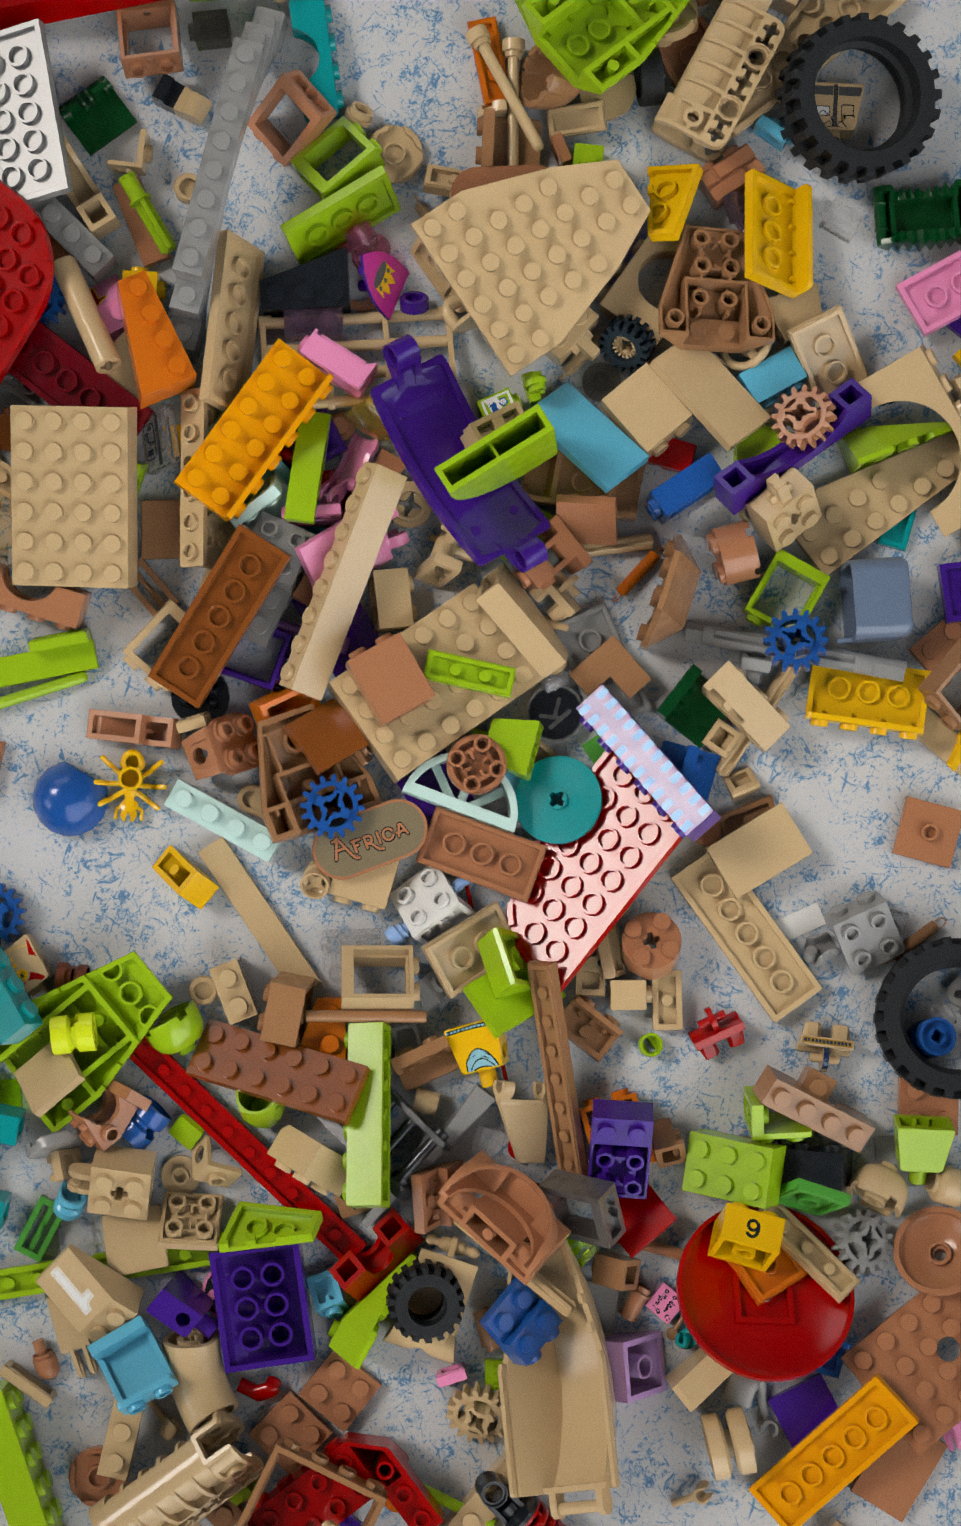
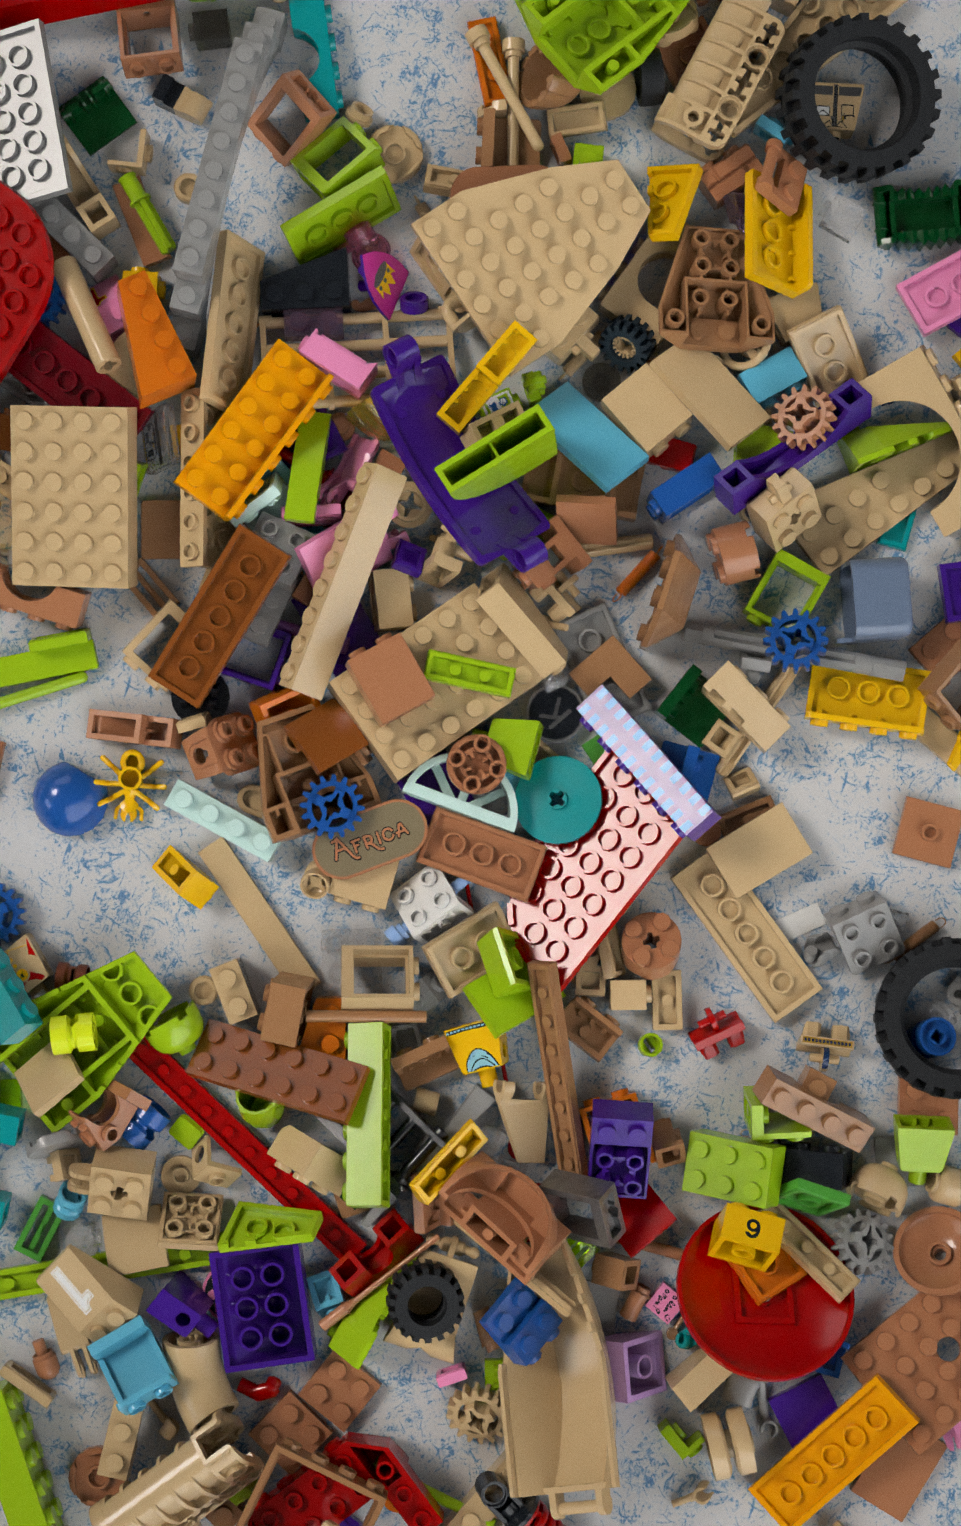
(346, 1307): none -> nougat piece
(408, 558): none -> dark purple tile
(447, 1162): none -> yellow slope
(486, 377): none -> yellow slope
(675, 1436): none -> lime bracket
(788, 181): none -> nougat plate

